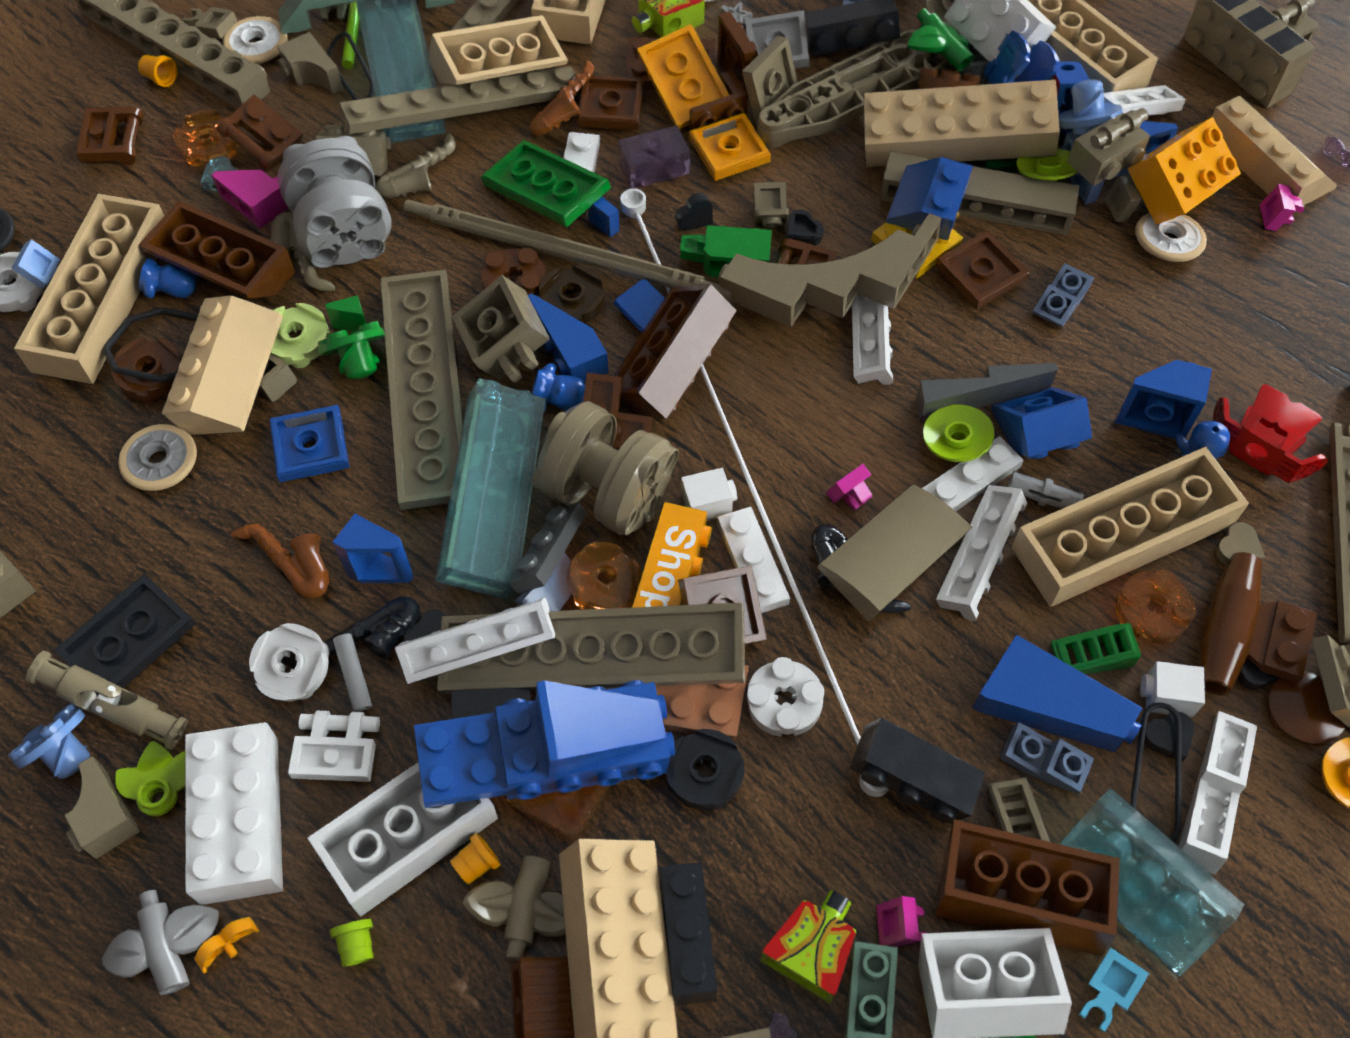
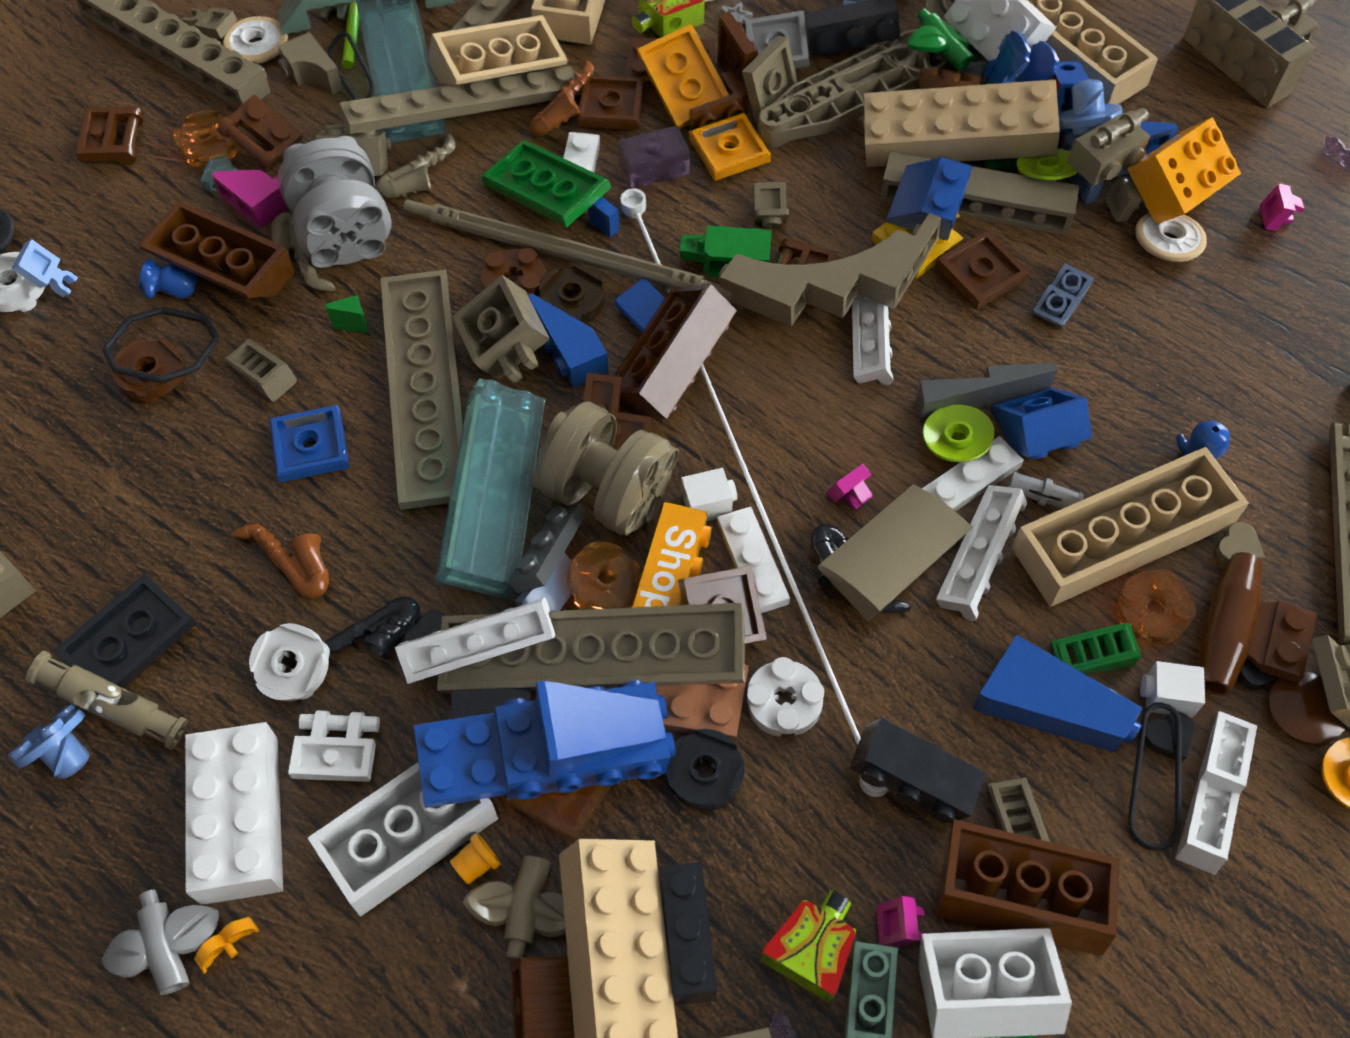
(90, 291): tan brick -> none
(100, 815): dark tan arch -> none
(148, 476): wheel -> none
(154, 774): lime plate -> none
(159, 69): light orange piece -> none
(222, 366): tan slope -> none
(301, 349): yellowish green plate -> none
(352, 672): light grey piece -> none
(353, 942): lime piece -> none
(354, 350): green plate -> none
(360, 553): blue tile -> none
(558, 390): blue animal -> none
(696, 212): black tile -> none
(804, 228): black tile -> none
(1046, 760): sand blue slope -> none
(1117, 983): medium azure plate -> none
(1153, 99): white plate -> none
(1161, 889): clear light blue slope -> none
(1166, 399): blue slope -> none
(1268, 154): tan slope -> none
(1271, 434): red piece -> none

